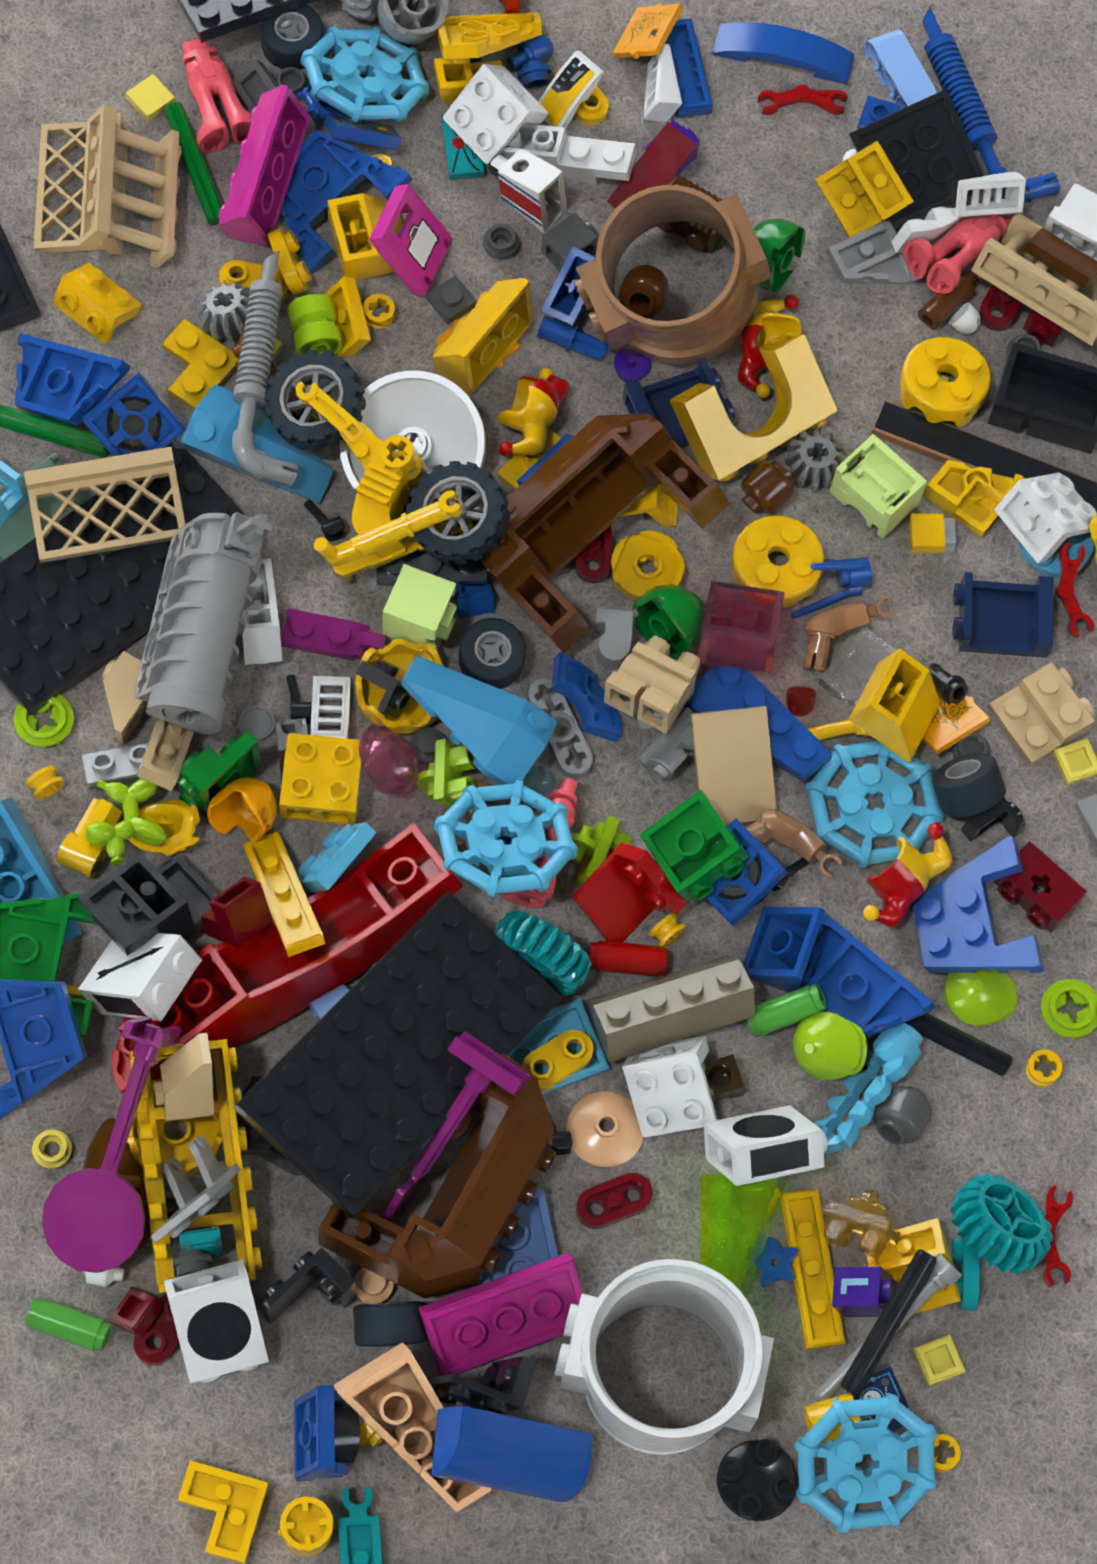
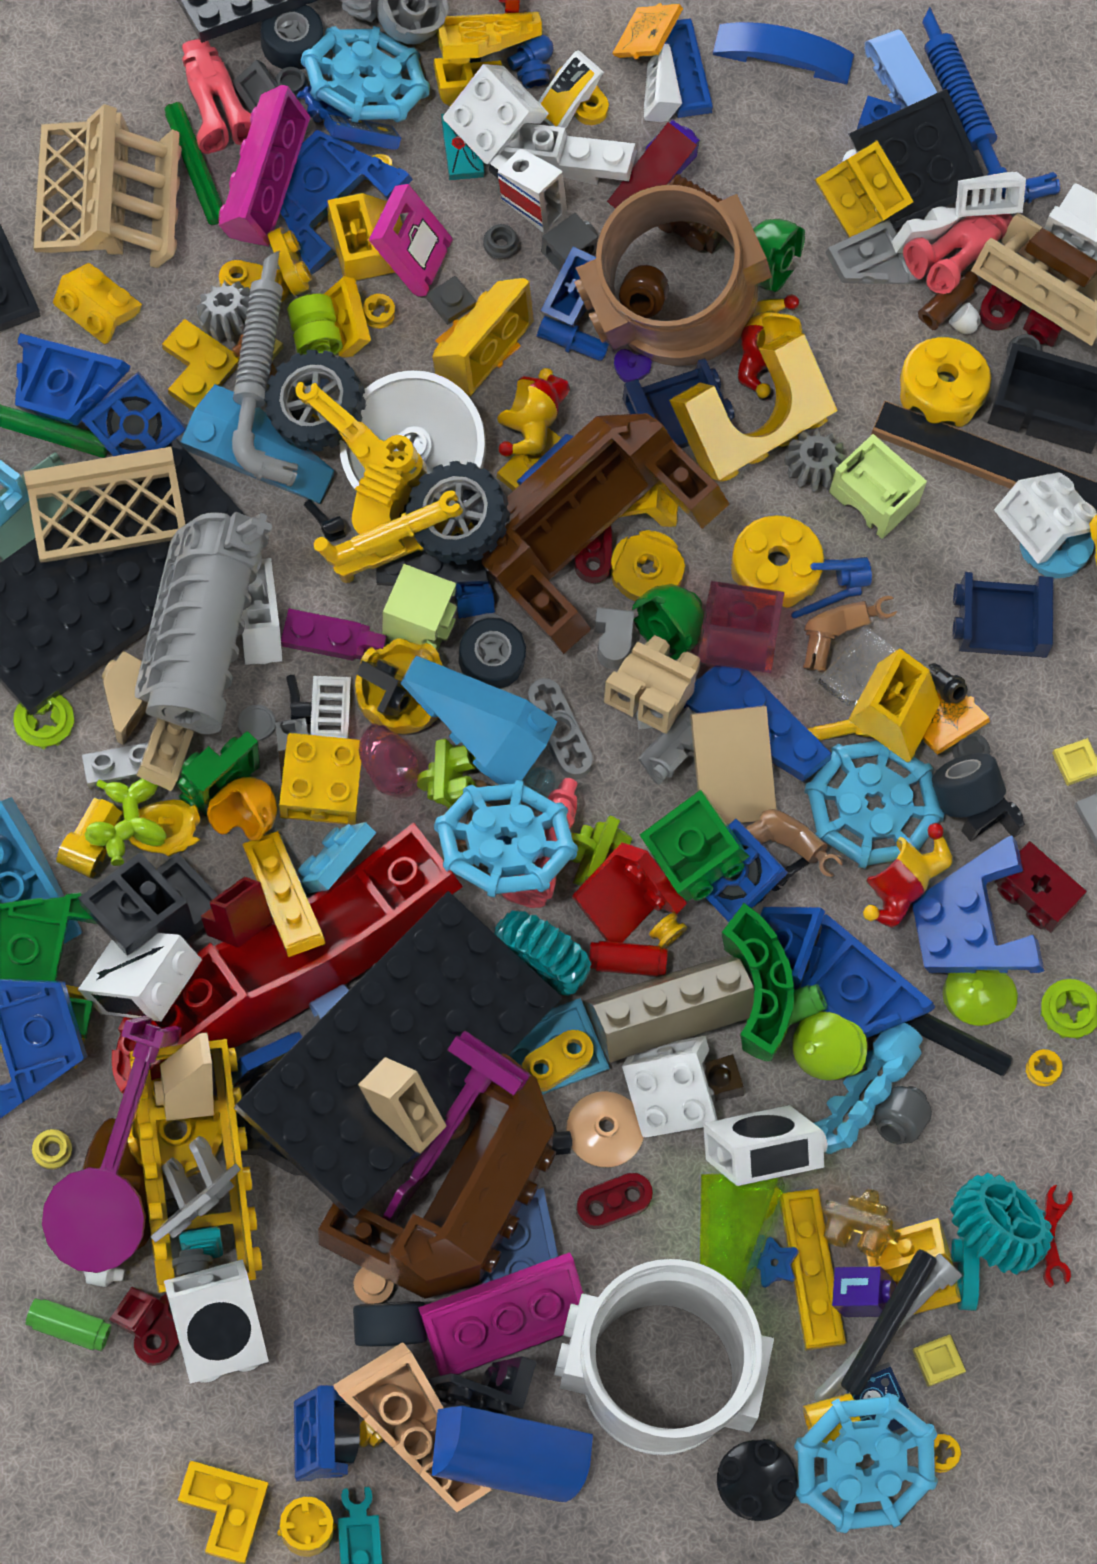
(45, 782): yellow bush -> none
(150, 97): light yellow tile -> none
(263, 1059): none -> blue tile
(320, 1267): black bracket -> none
(403, 1103): none -> tan slope
(424, 743): dark grey plate -> none
(584, 692): blue tile -> none
(767, 487): reddish brown head -> none
(770, 972): none -> green brick
(800, 700): clear red hinge -> none
(803, 94): red piece -> none
(931, 533): yellow piece -> none
(969, 494): yellow slope -> none
(1043, 713): tan plate -> none
(1066, 591): red piece -> none

